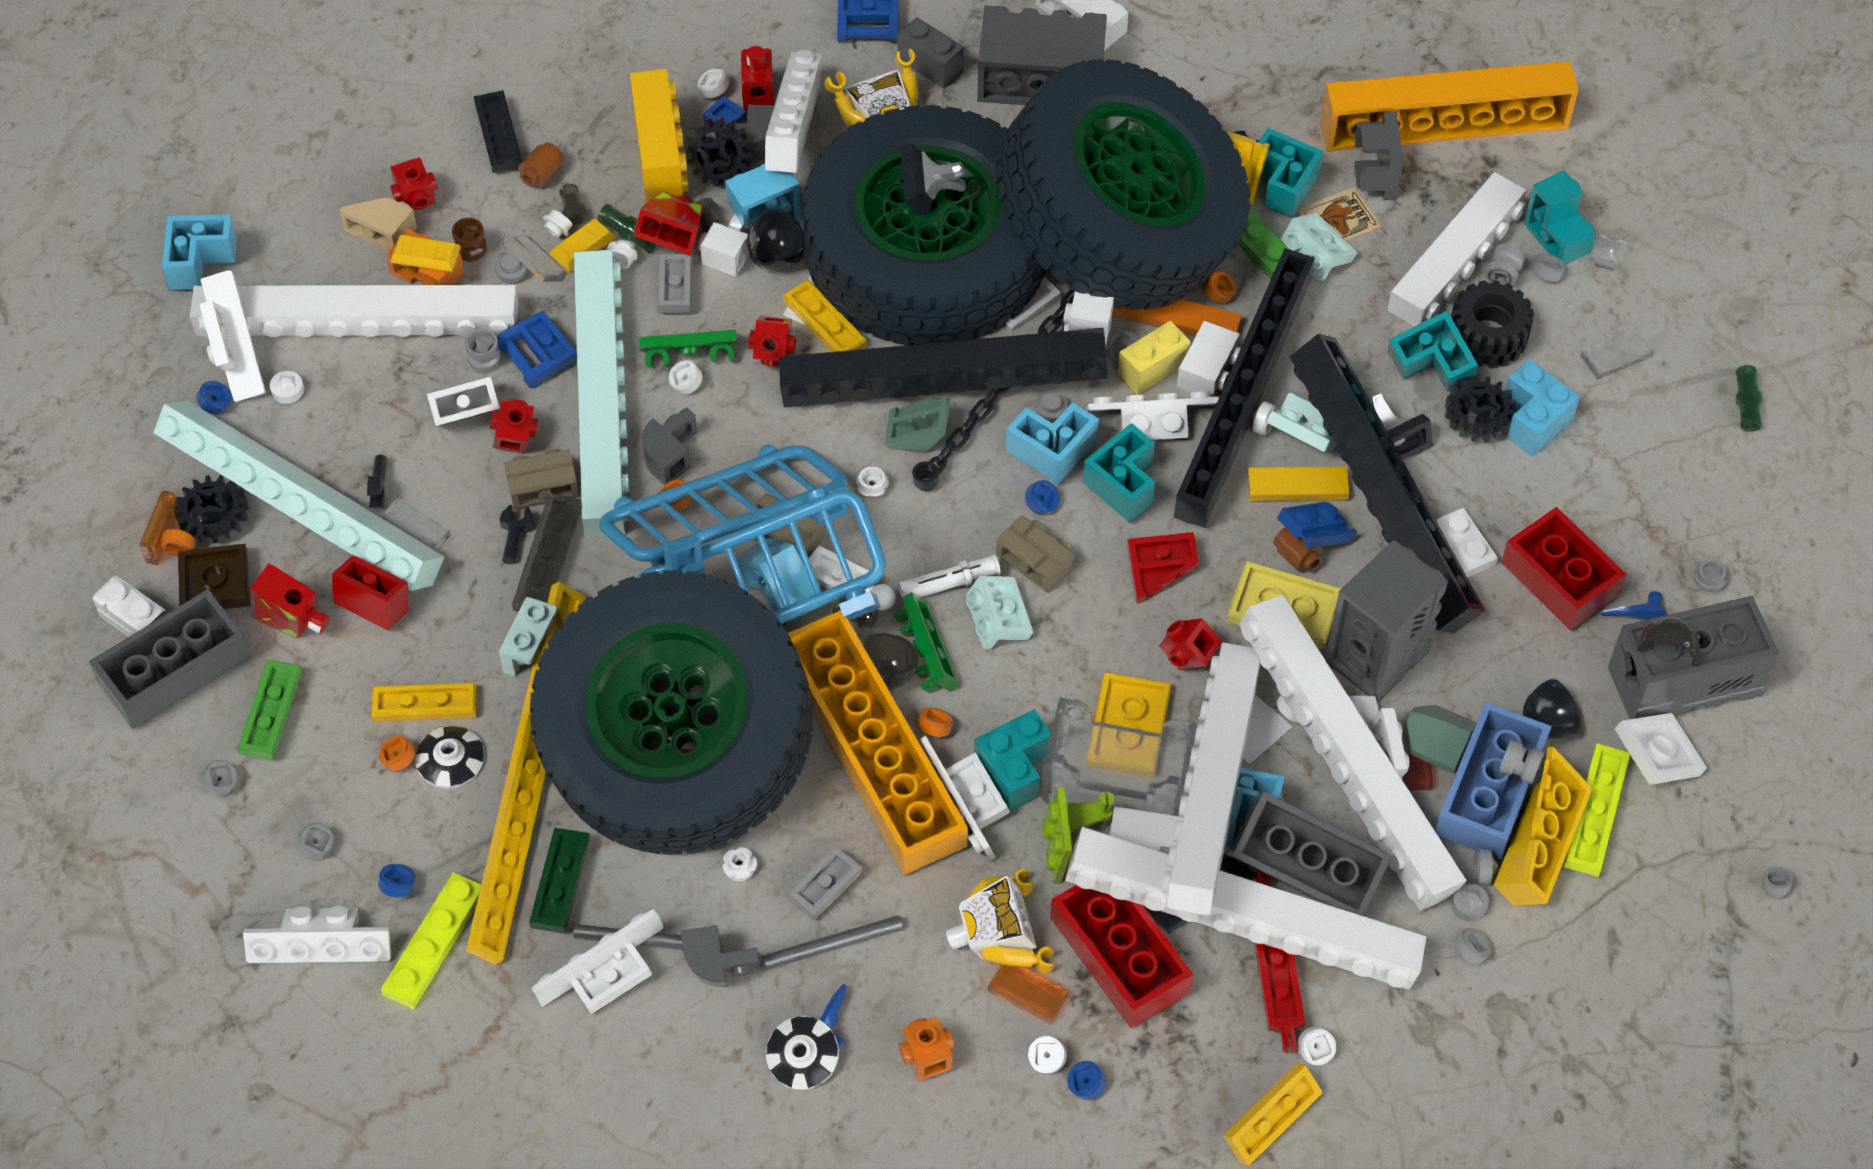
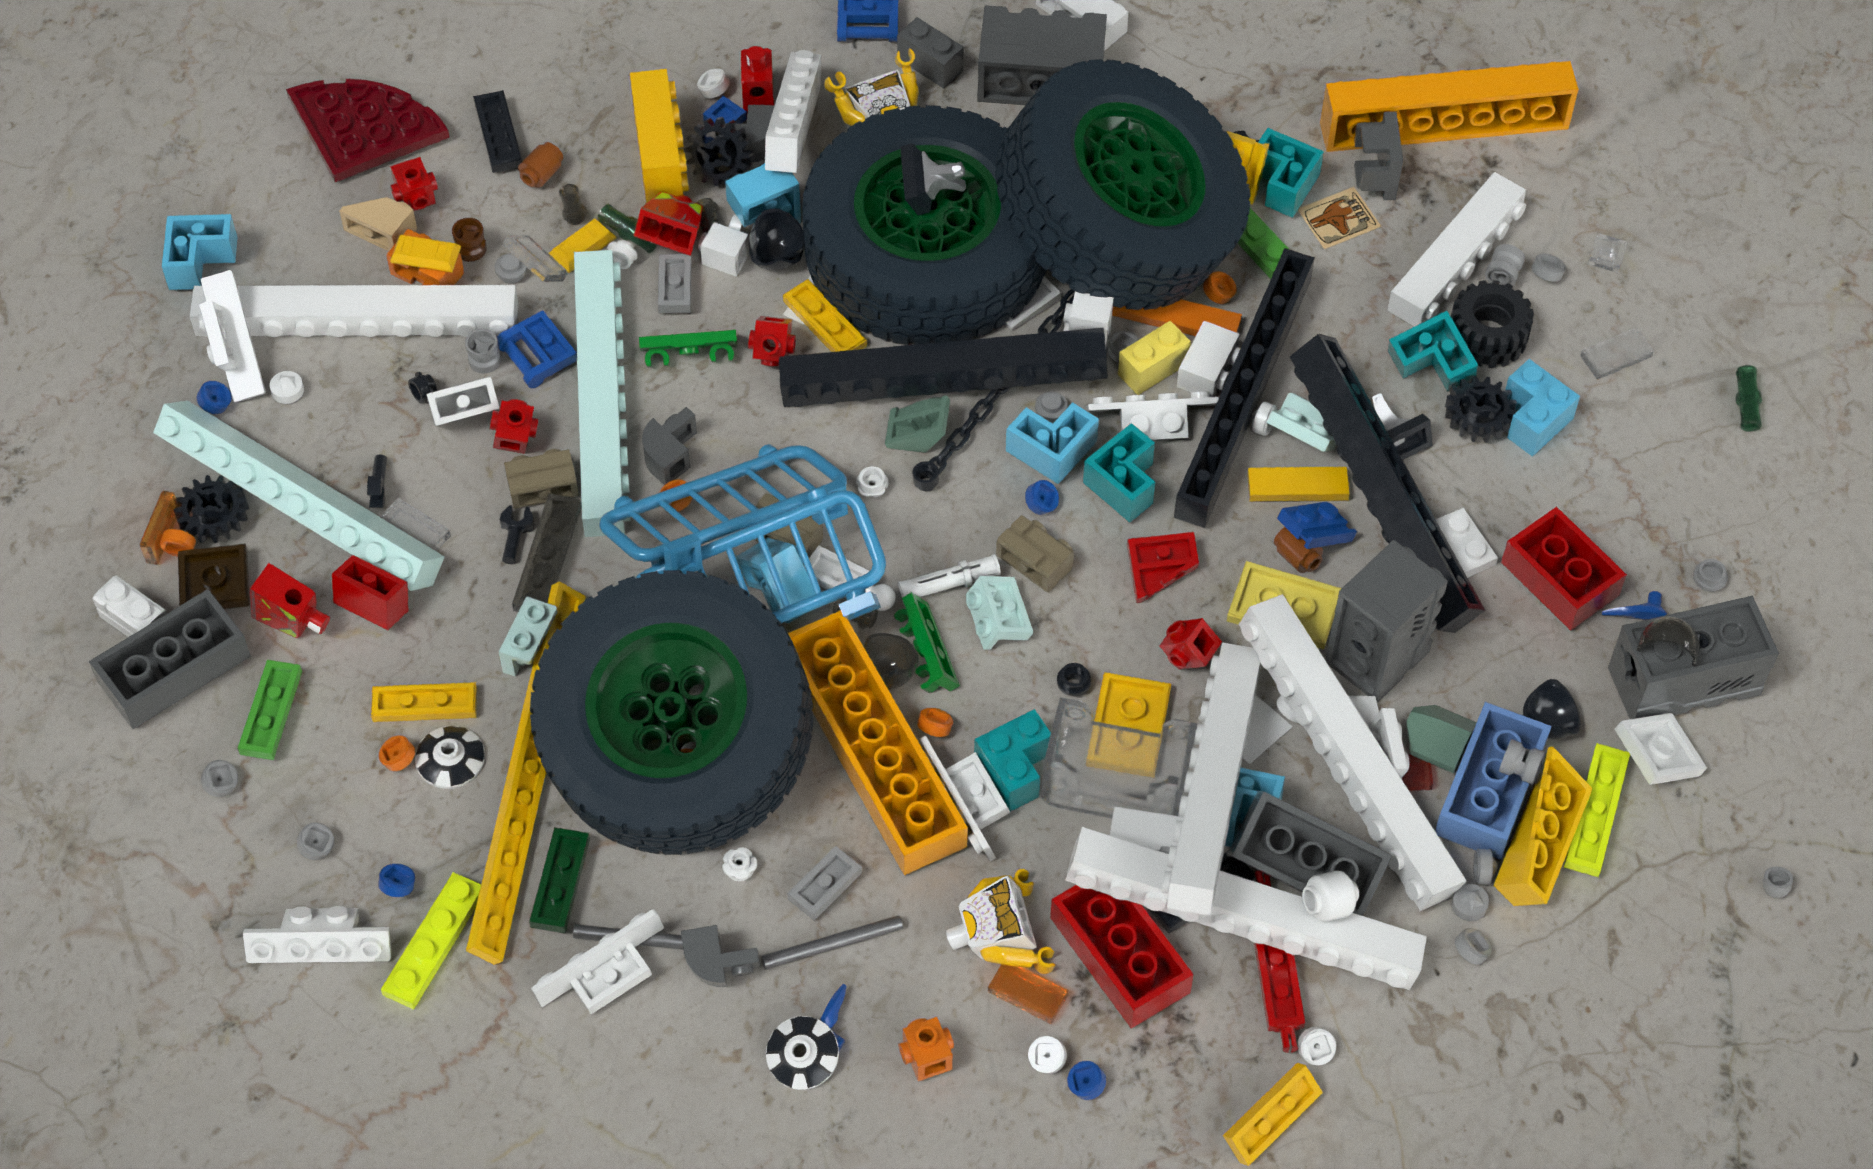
(363, 123): none -> dark red plate
(421, 385): none -> black plate
(557, 224): white plate -> none
(685, 377): white tile -> none
(1068, 818): lime plate -> none
(1077, 672): none -> black plate
(1316, 238): light aqua bracket -> none
(1330, 896): none -> white head
(1555, 218): teal brick -> none

